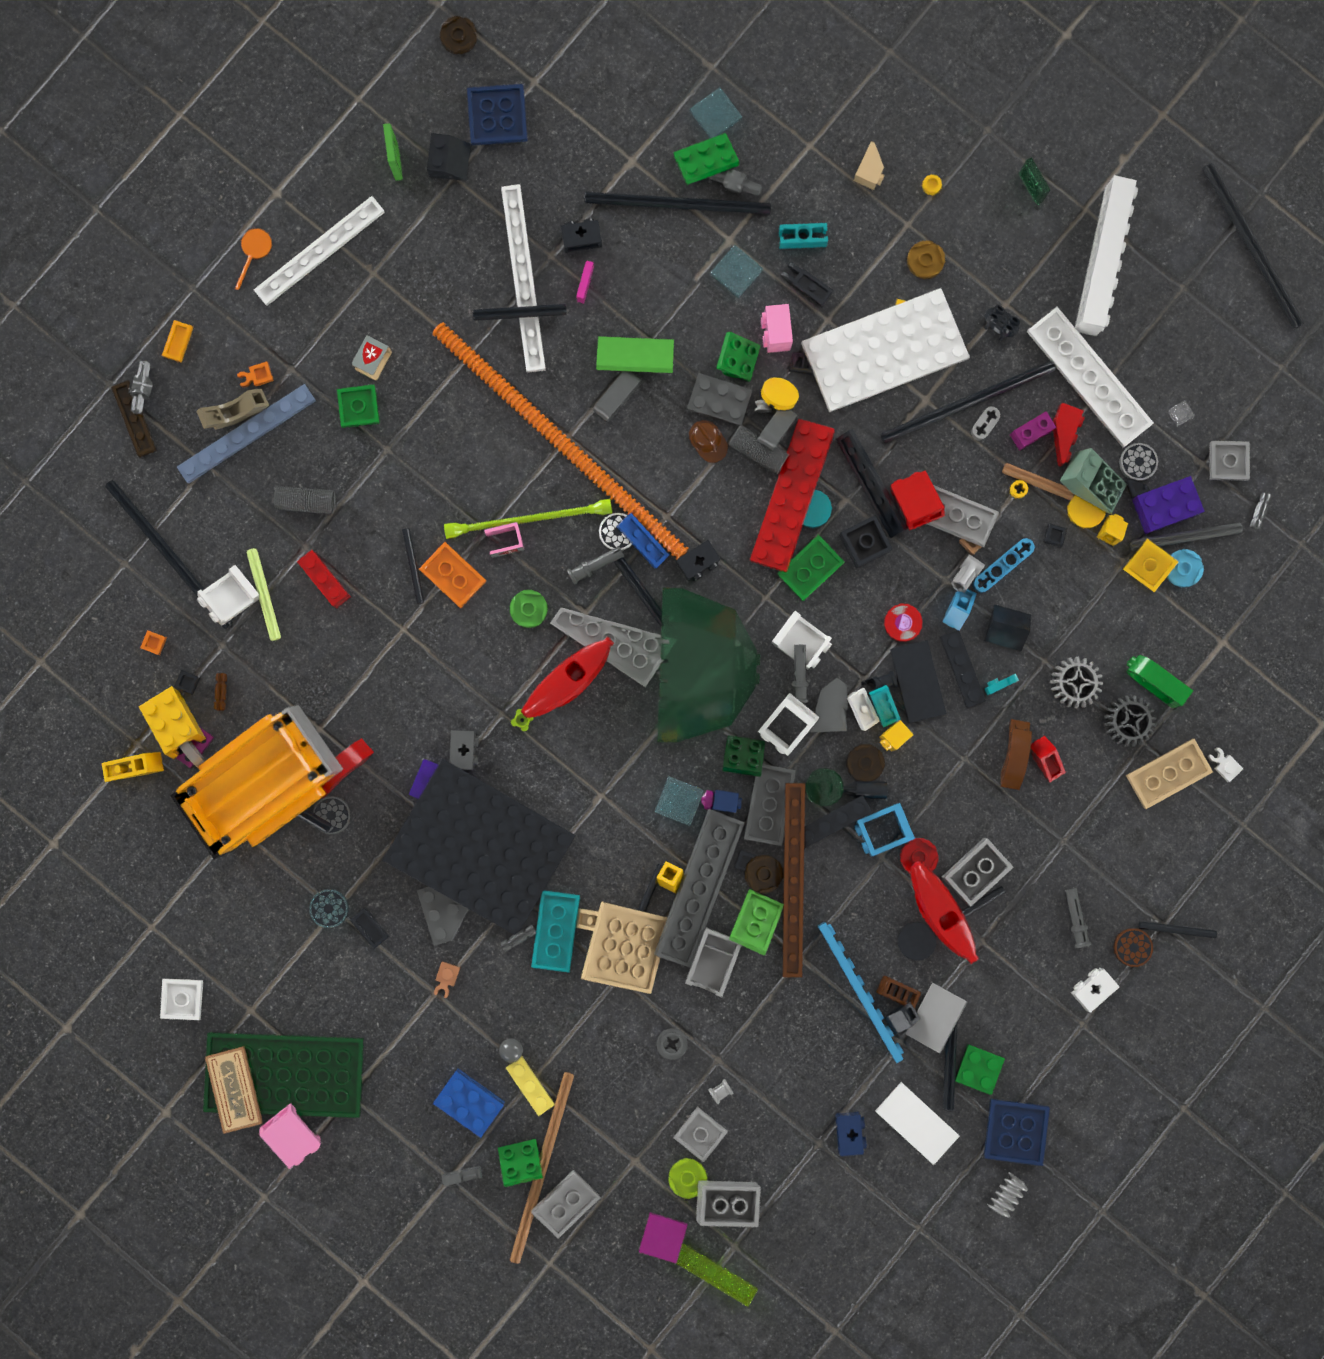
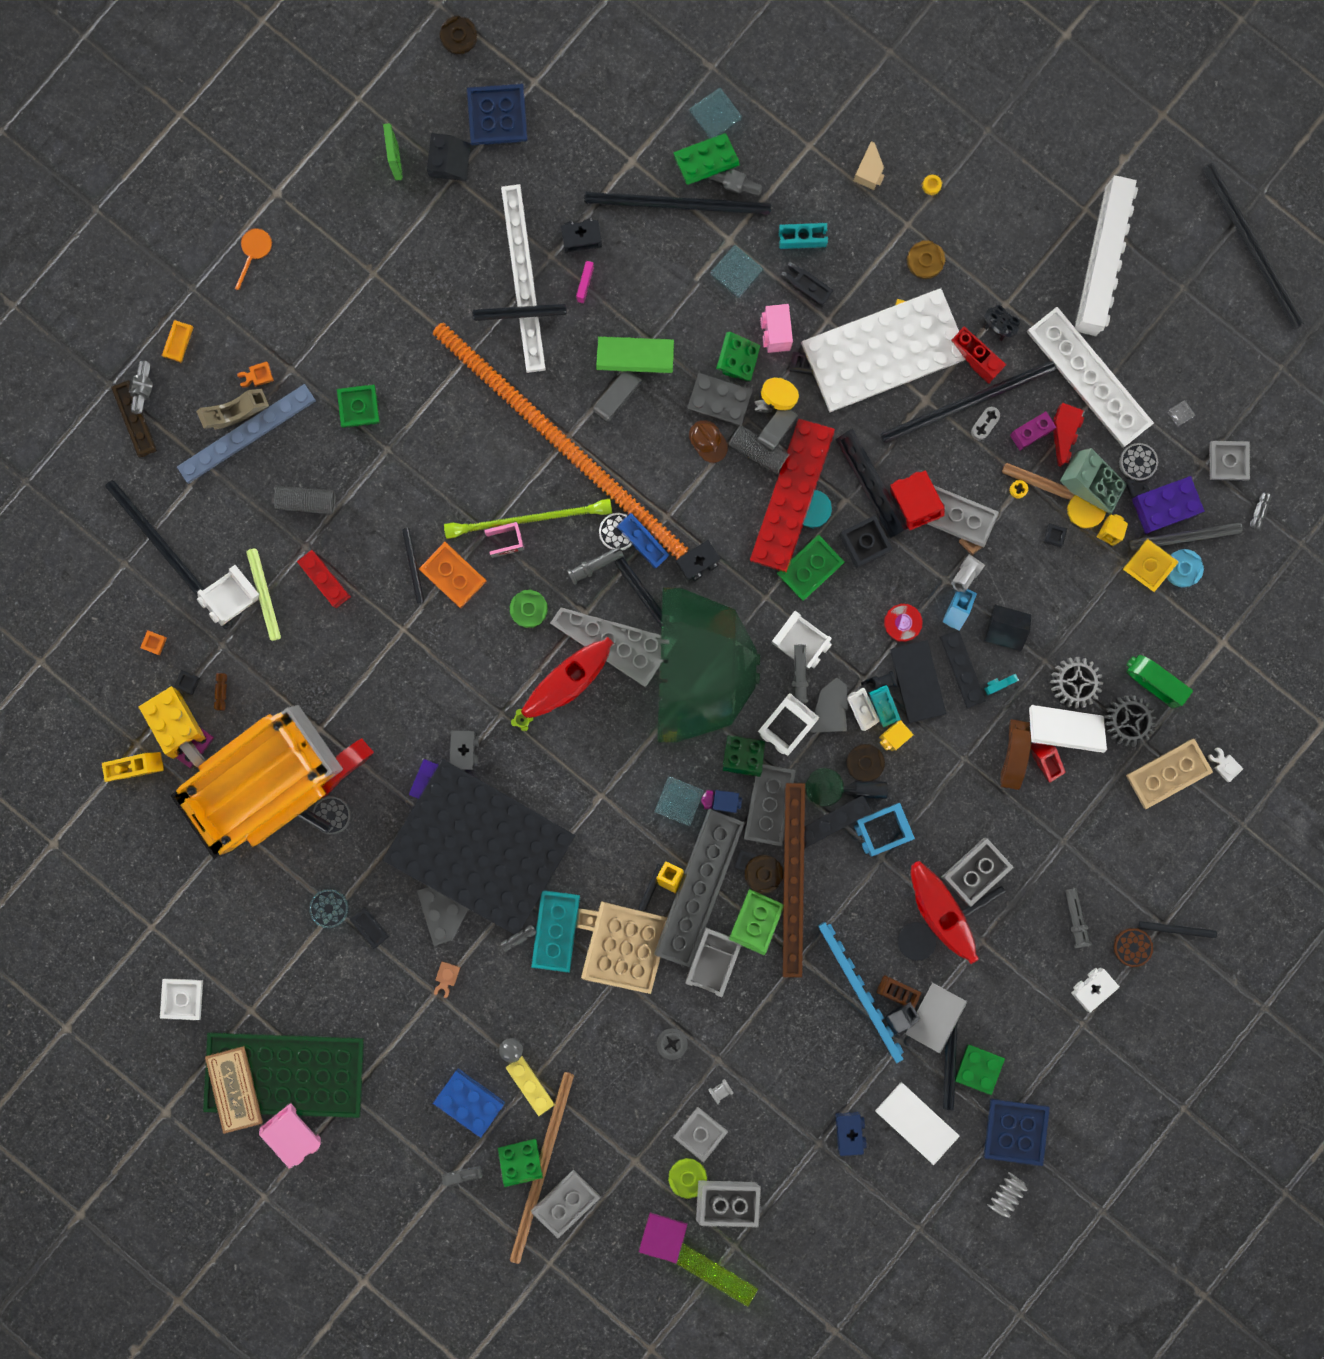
(319, 250): white plate -> none
(371, 358): piece -> none
(919, 850): red tile -> none
(978, 355): none -> red slope
(1003, 565): dark azure beam -> none
(1034, 181): clear green tile -> none
(1067, 728): none -> white tile

